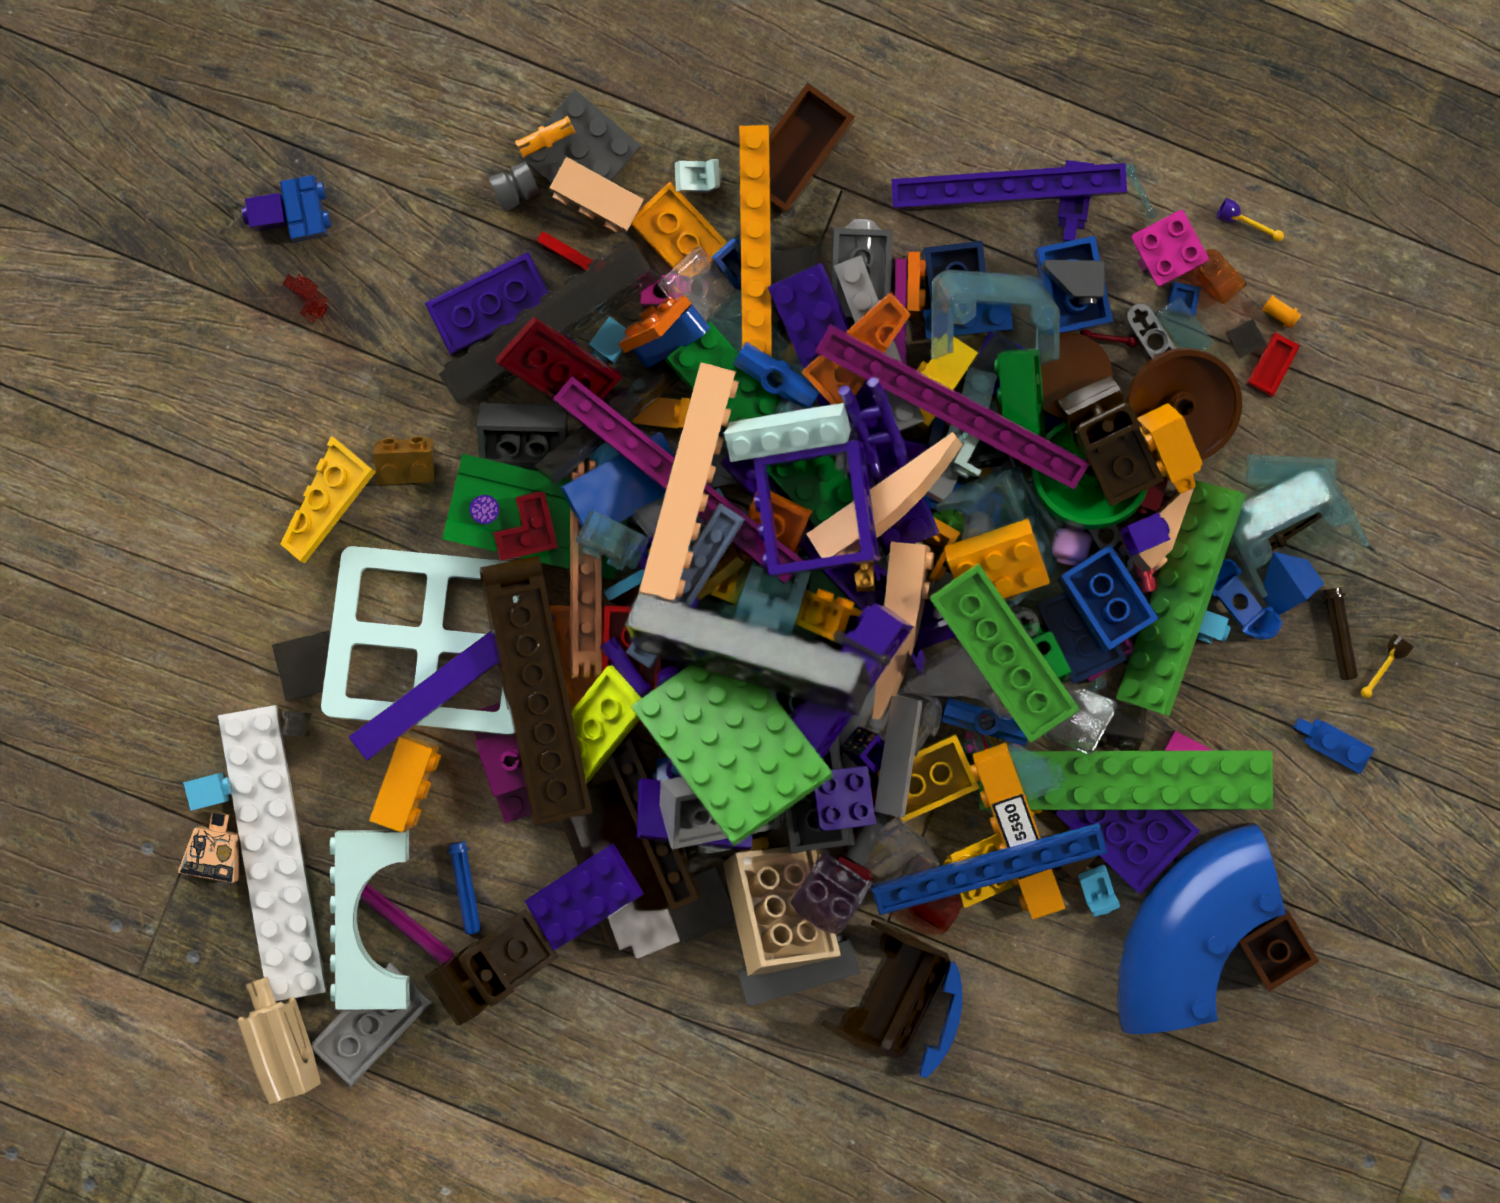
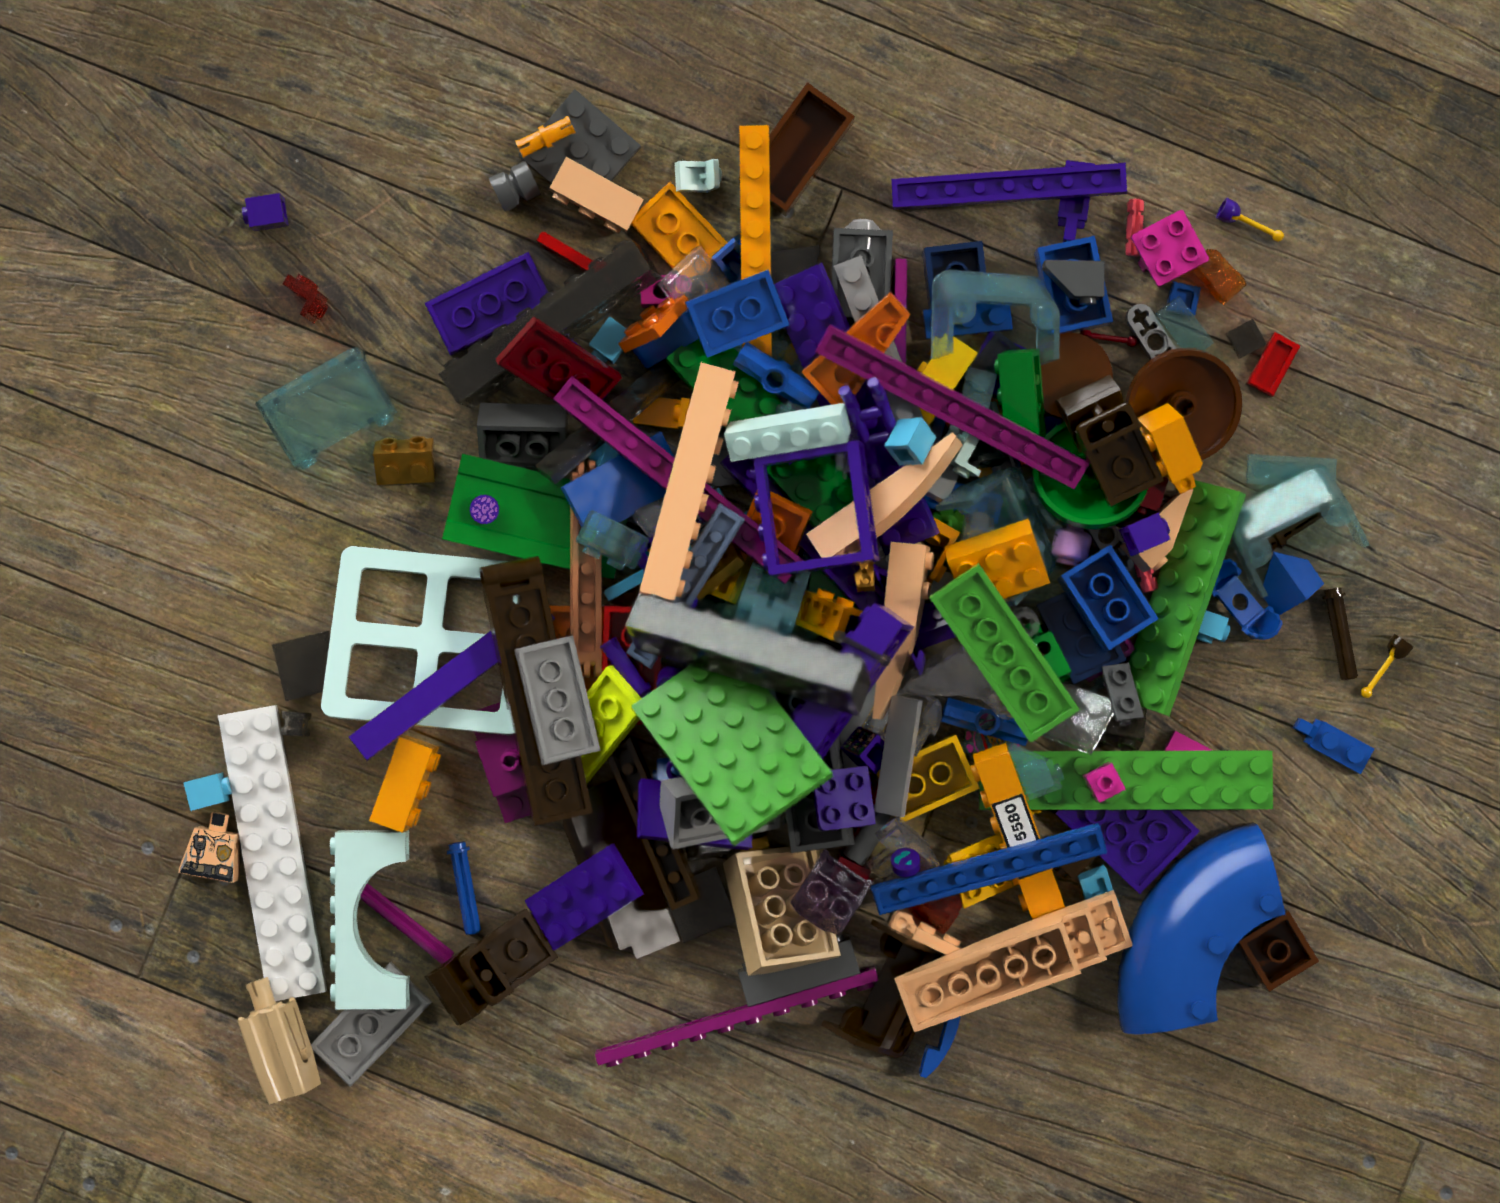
(304, 208): blue brick -> none
(326, 406): none -> clear light blue windscreen
(333, 490): yellow wing -> none
(533, 535): dark red plate -> none
(557, 700): none -> light grey tile
(725, 1020): none -> magenta plate
(737, 313): none -> blue plate
(905, 862): none -> dark purple tile
(910, 441): none -> medium azure brick
(915, 275): orange plate -> none
(923, 933): none -> light nougat hinge
(1014, 961): none -> light nougat slope
(1104, 782): none -> dark pink brick
(1122, 693): none -> dark grey hinge
(1130, 171): clear light blue hinge -> none
(1134, 224): none -> coral axle
(1281, 312): light orange pin -> none

